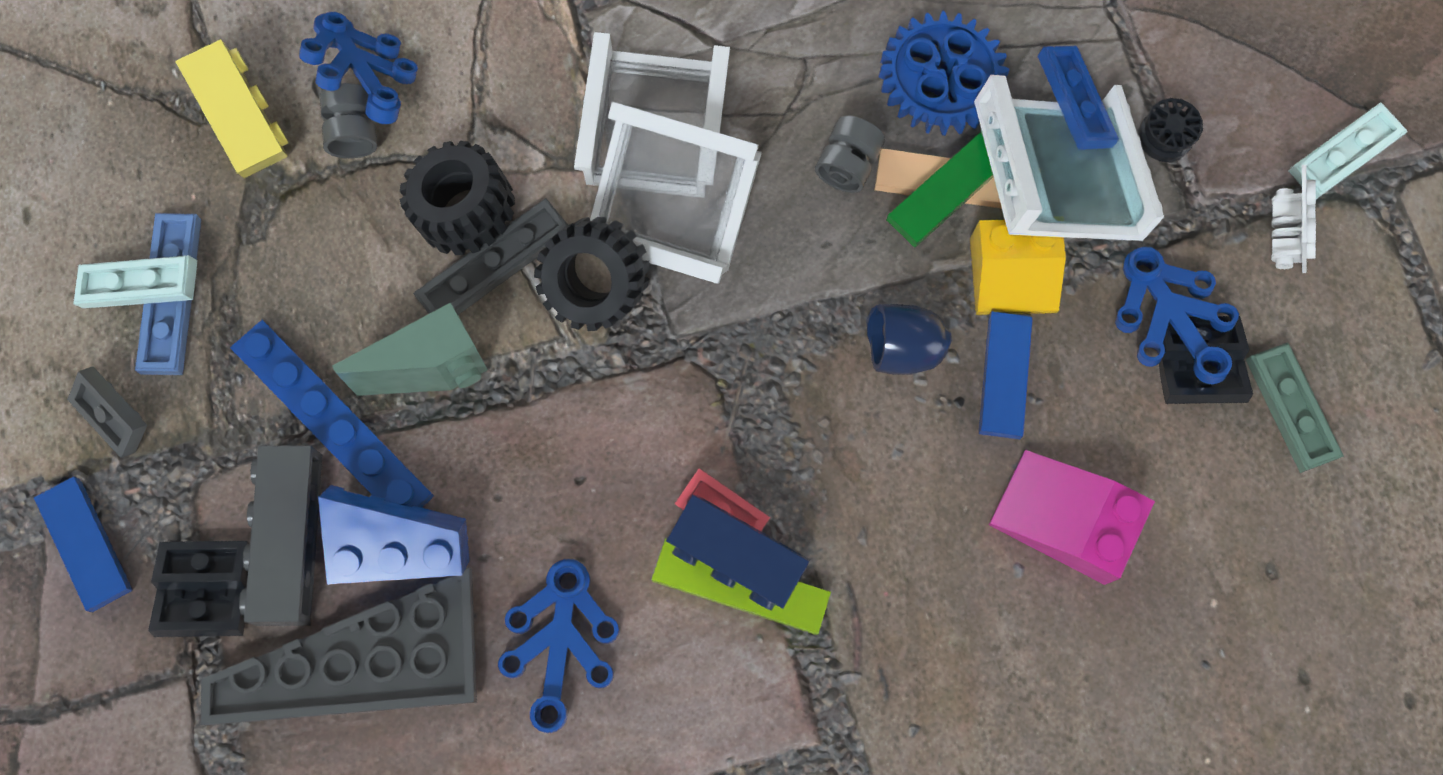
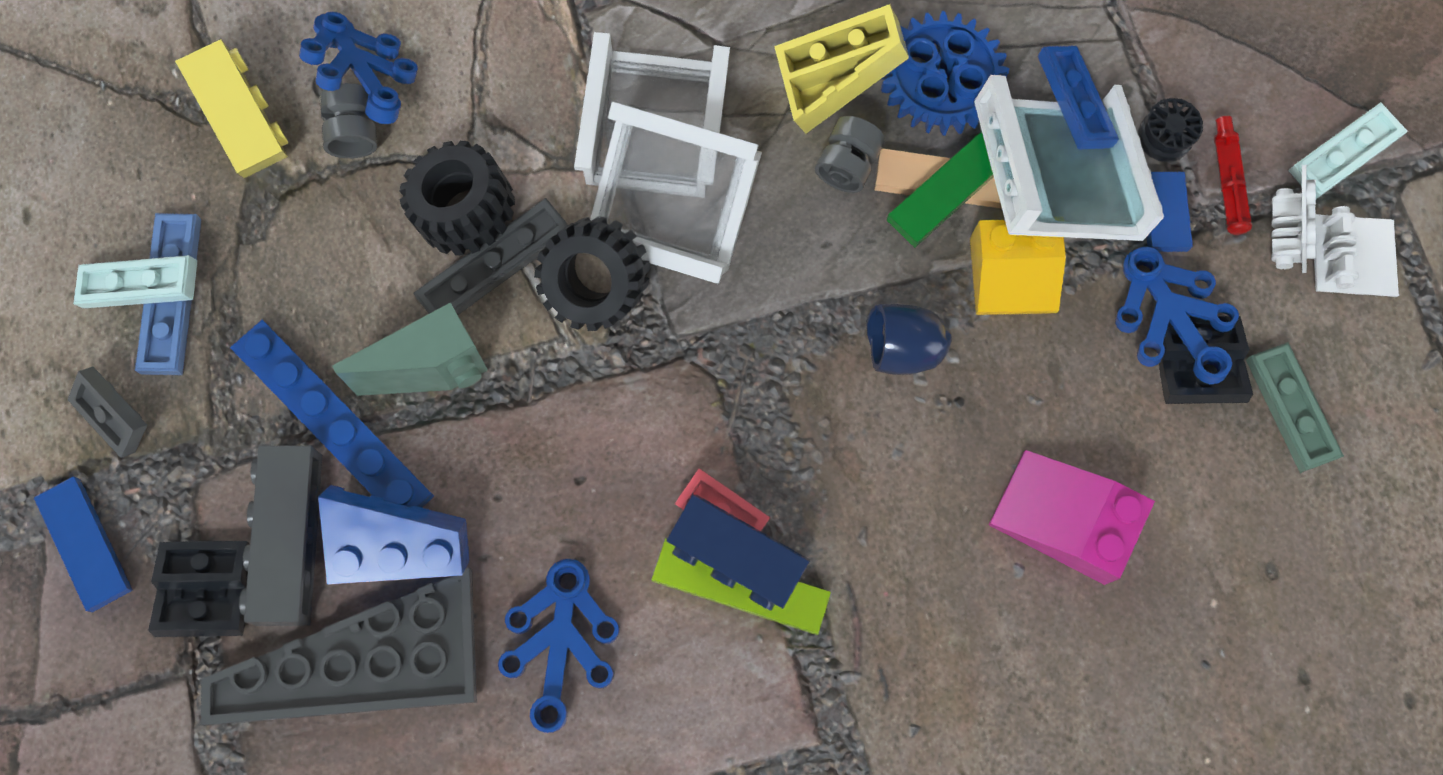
(839, 63): none -> light yellow wedge
(1005, 375): blue tile -> none
(1174, 230): none -> blue tile
(1232, 177): none -> red piece
(1355, 254): none -> white hinge

